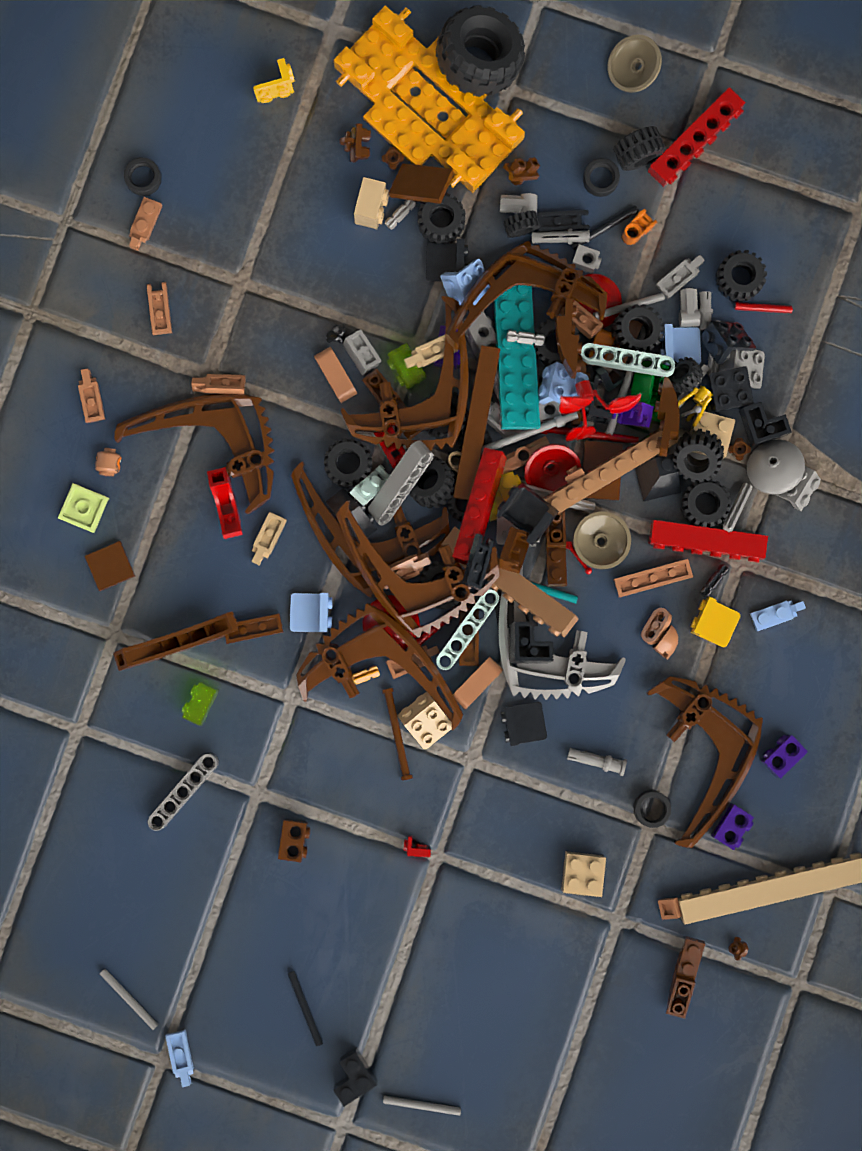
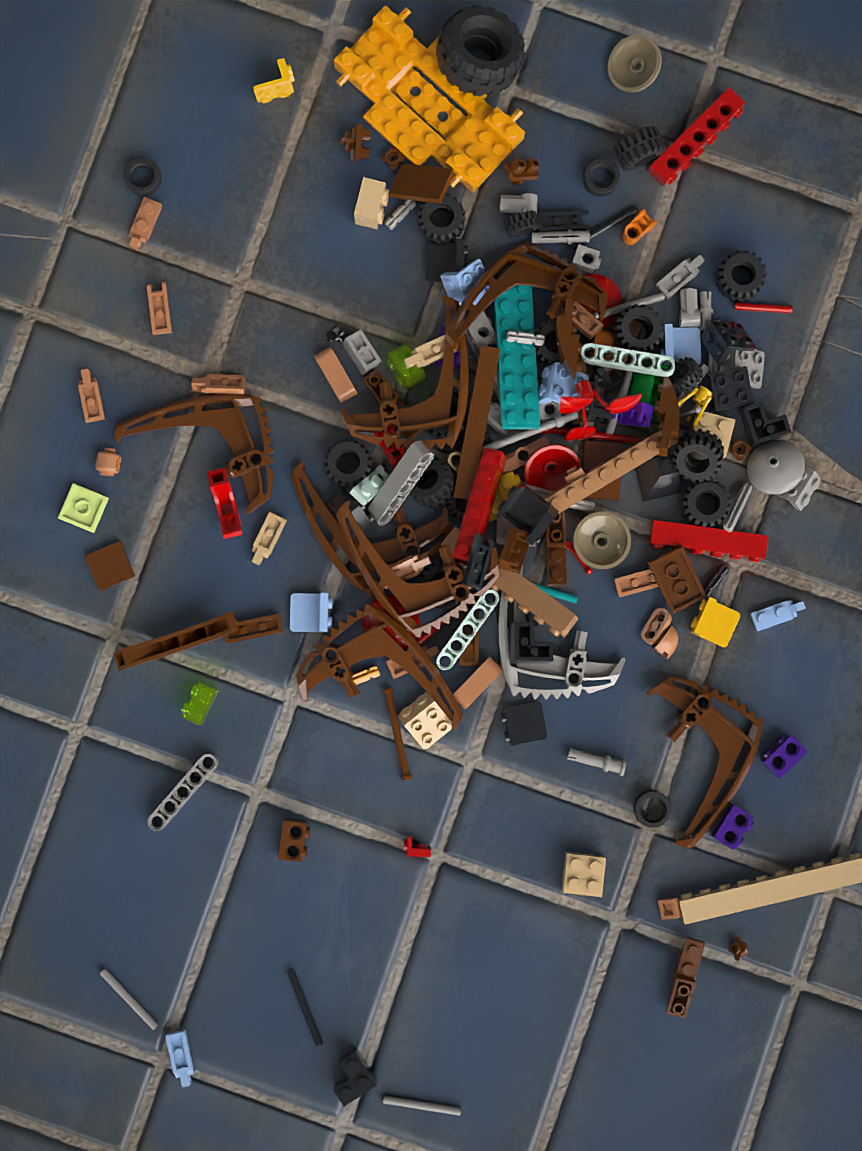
(677, 579): none -> reddish brown tile

